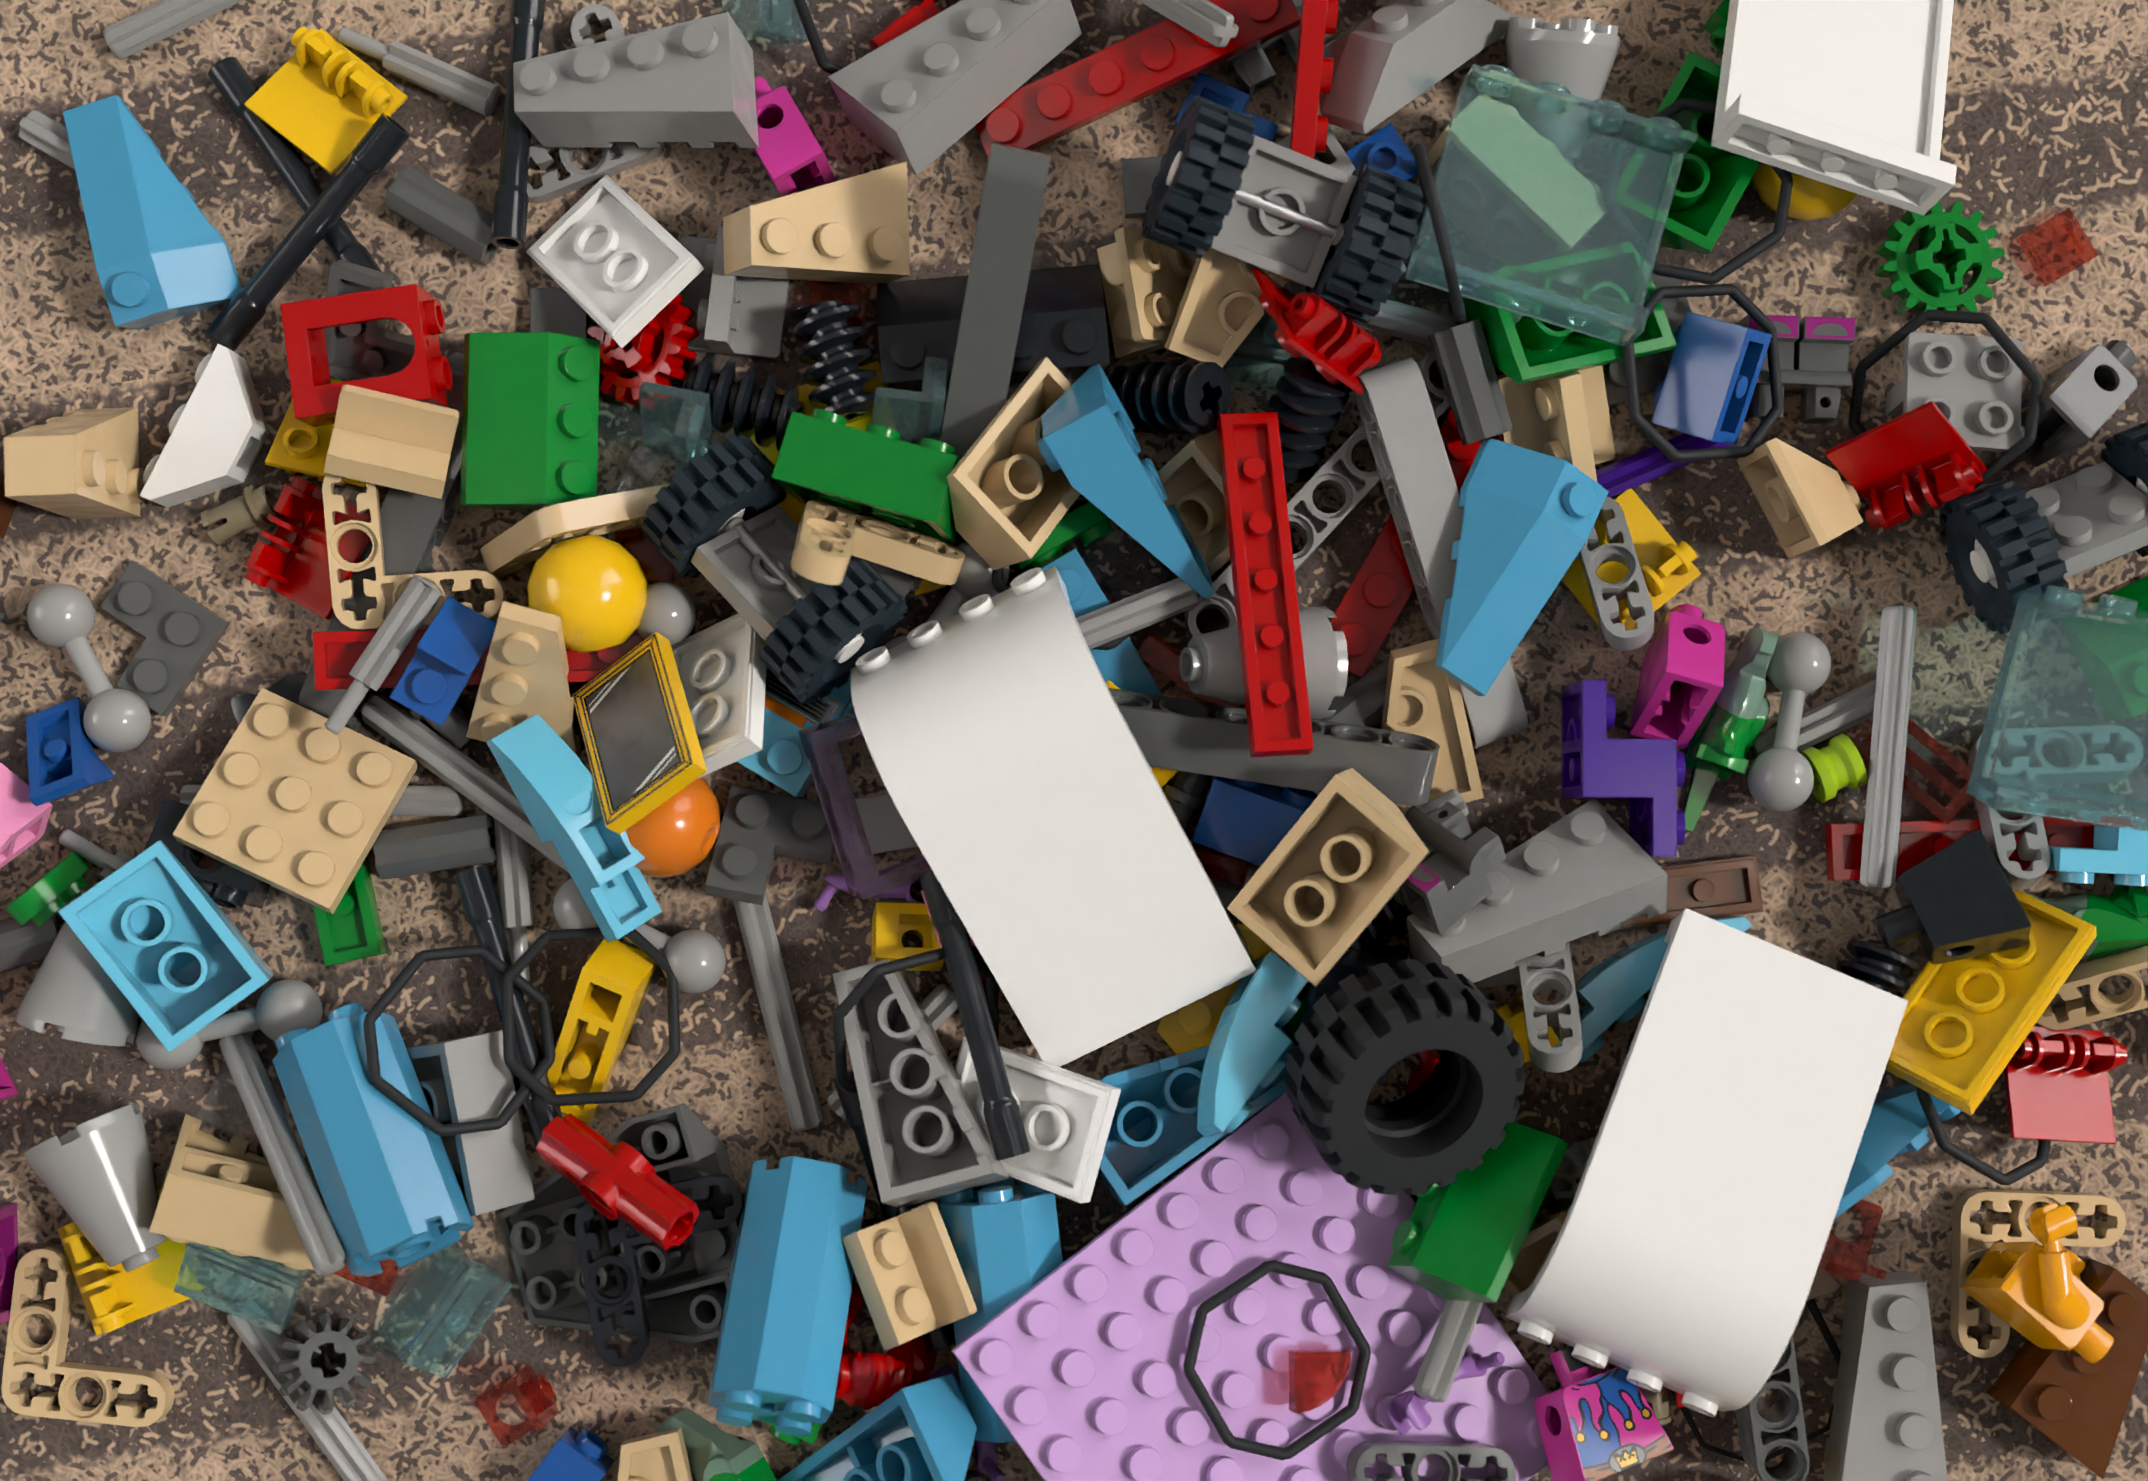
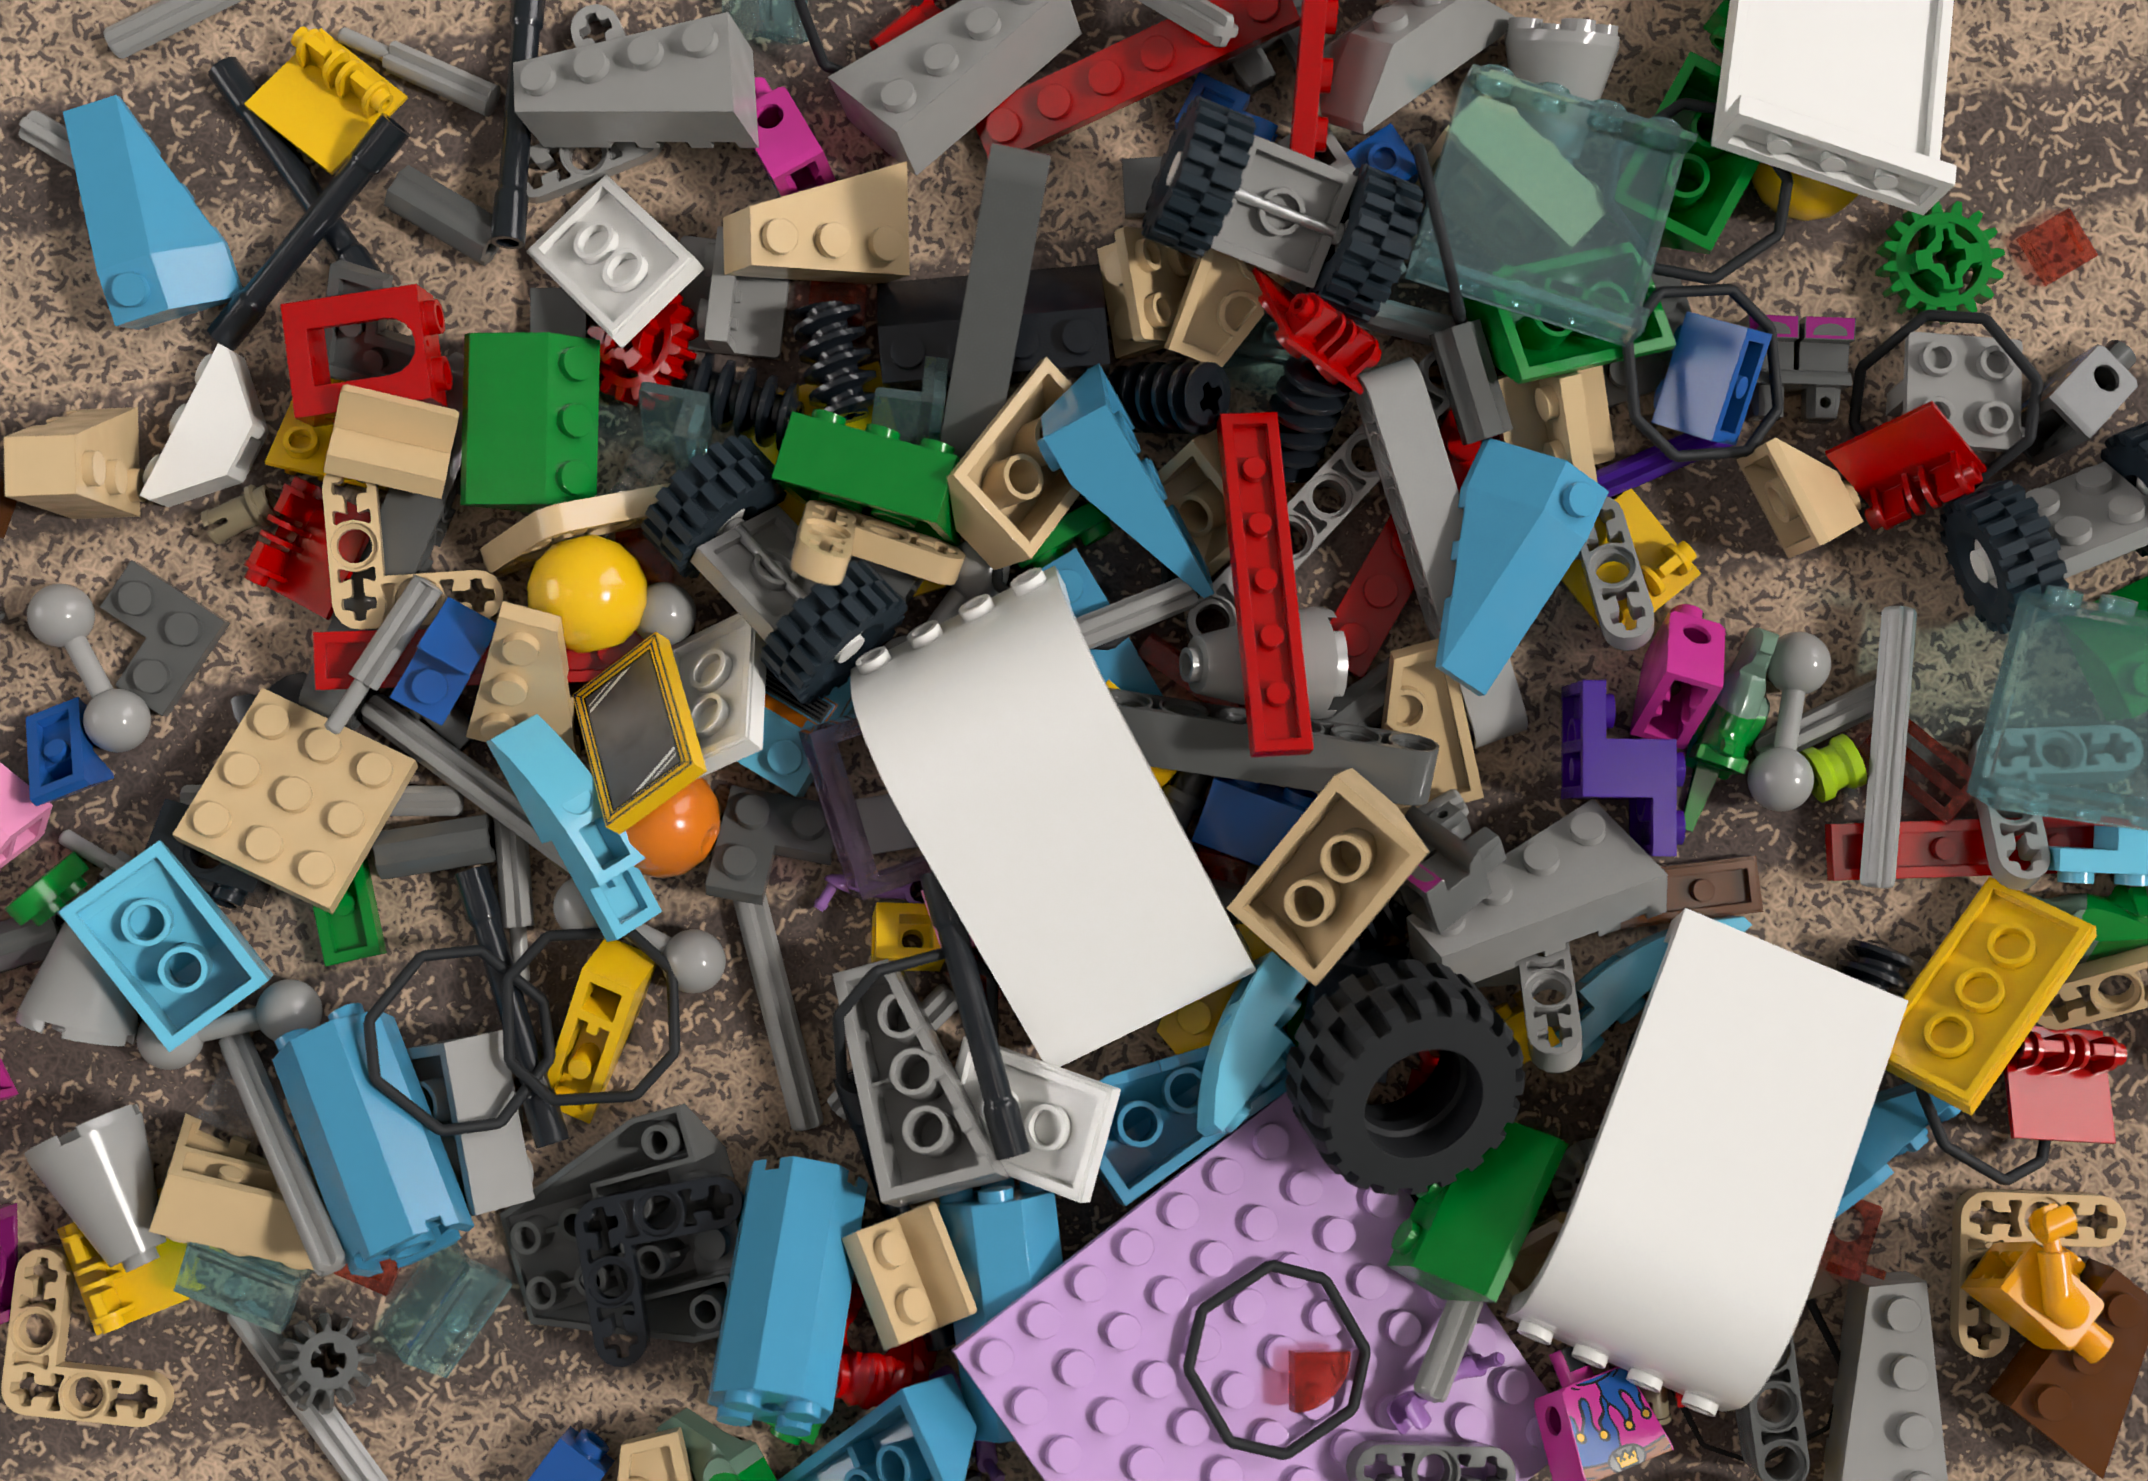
(533, 1395): clear red bracket -> none
(617, 1181): red piece -> none
(1956, 905): black torso -> none

